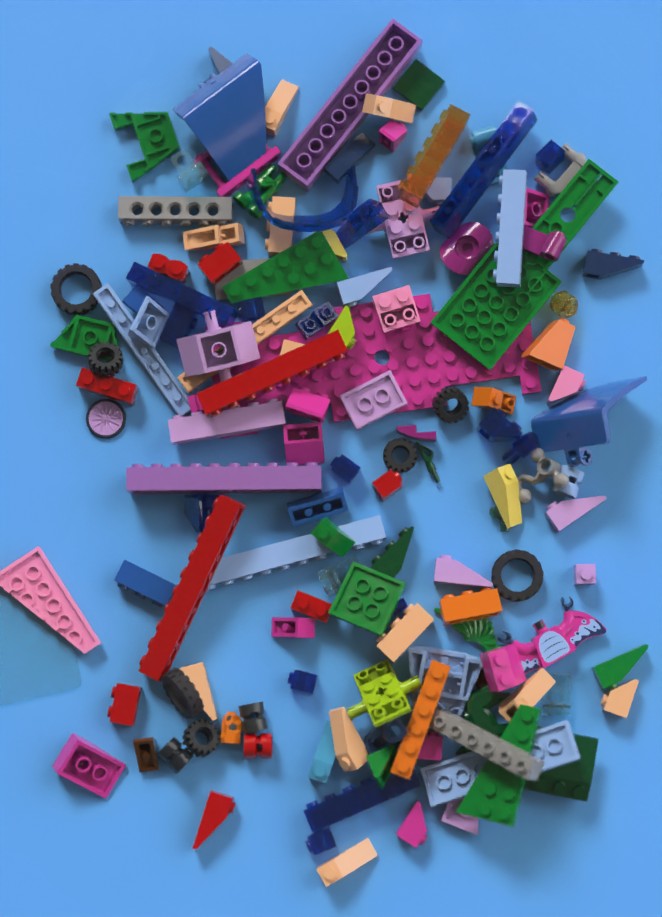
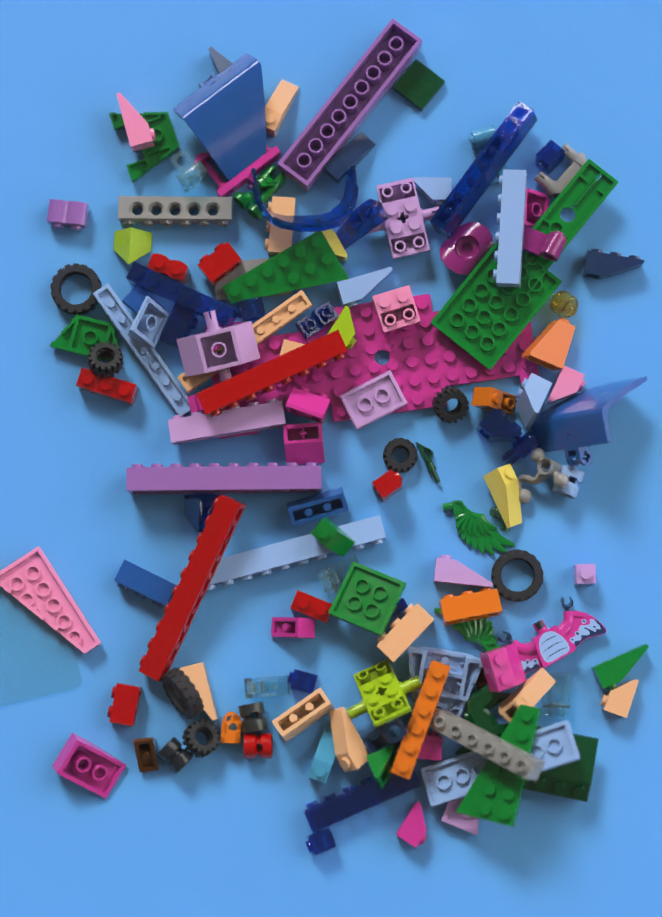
(67, 213): none -> medium lavender brick
(106, 418): lavender wheel -> none
(132, 243): none -> lime slope
(137, 129): none -> bright pink slope
(212, 236): light nougat slope -> none
(215, 812): red slope -> none
(266, 686): none -> clear light blue slope
(303, 714): none -> light nougat brick
(344, 468): clear blue brick -> none
(346, 862): light nougat slope -> none
(389, 108): light nougat slope -> none
(392, 135): dark pink slope -> none
(392, 560): dark green slope -> none
(411, 432): magenta slope -> none
(433, 156): clear orange brick -> none
(476, 529): none -> green animal
(531, 397): none -> light blue slope
(568, 511): lavender slope -> none

